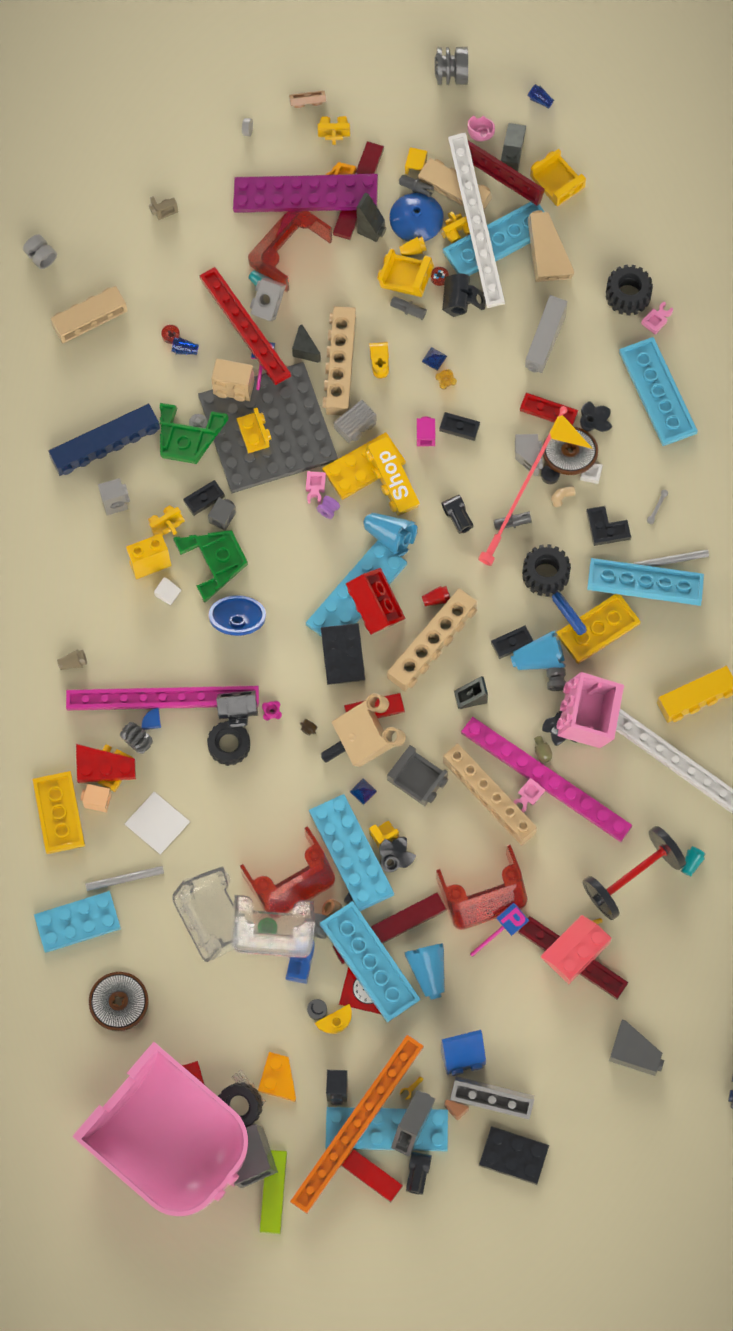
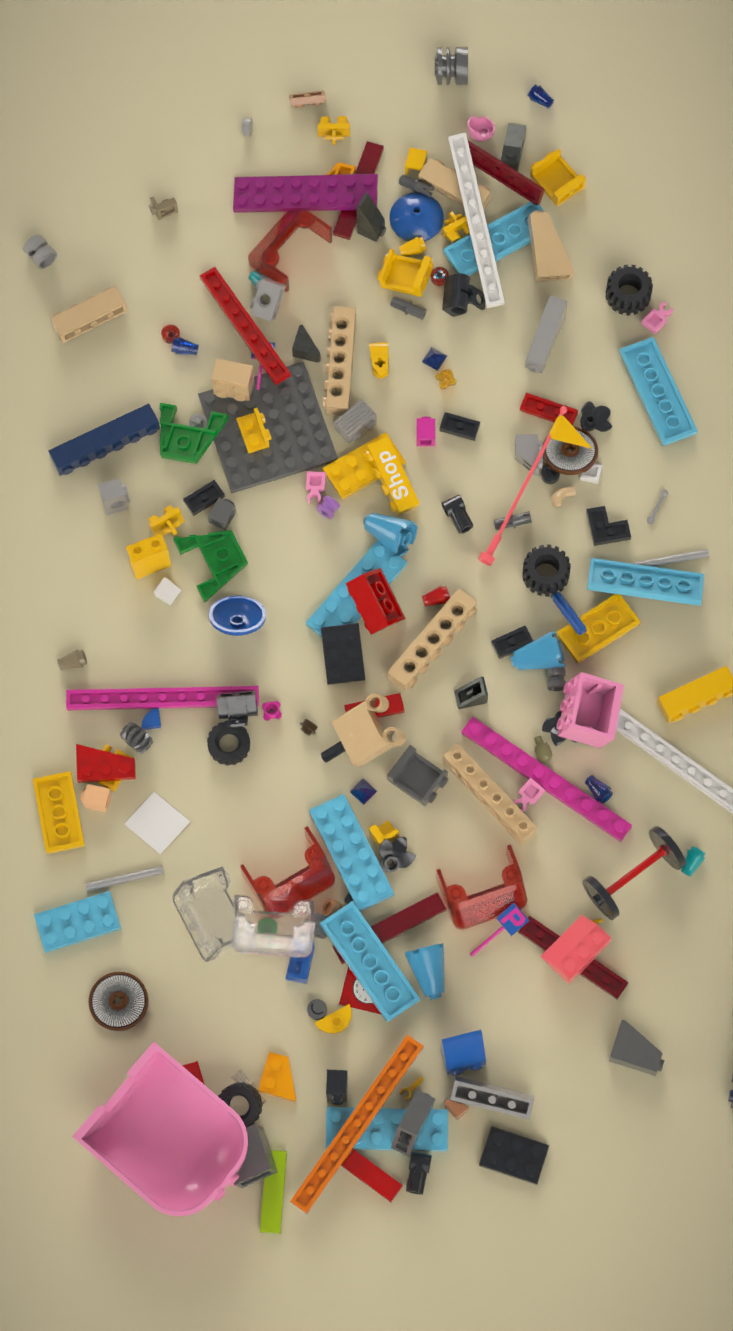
(599, 789): none -> clear blue cone

